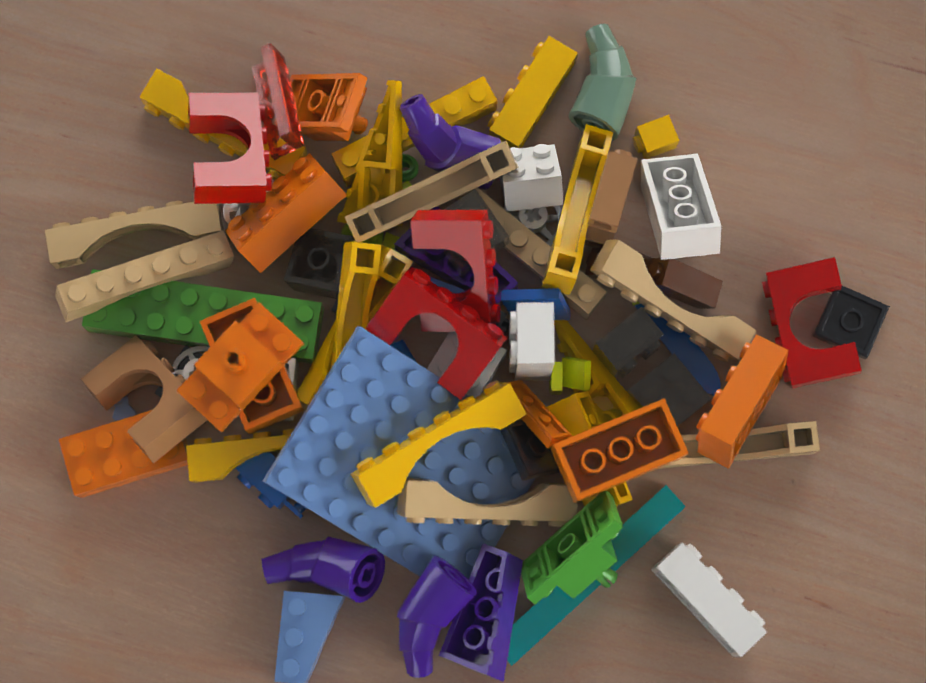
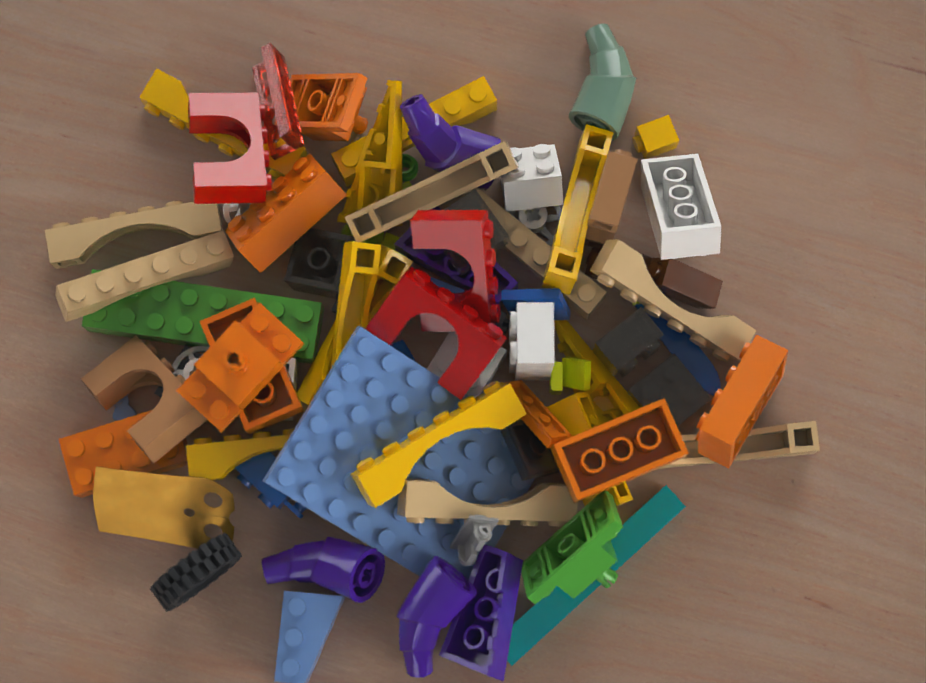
(155, 504): none -> pearl gold piece
(195, 572): none -> black tyre
(472, 537): none -> light grey hinge
(533, 93): yellow brick -> none
(709, 600): white brick -> none
(787, 289): red arch -> none
(851, 319): black tile -> none

